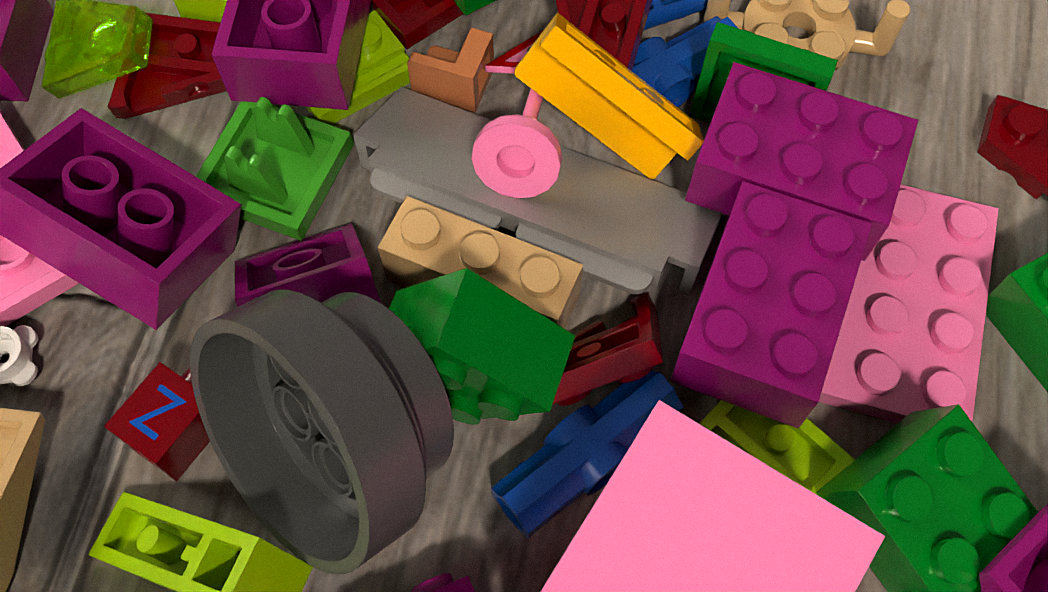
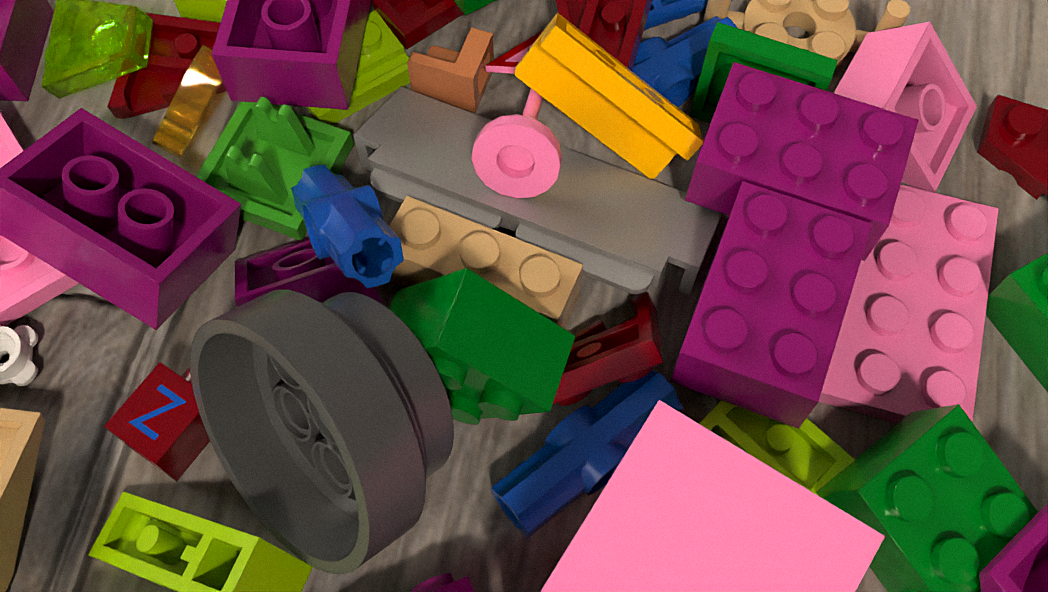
(189, 104): none -> clear yellow beam
(347, 226): none -> blue piece
(915, 77): none -> bright pink slope

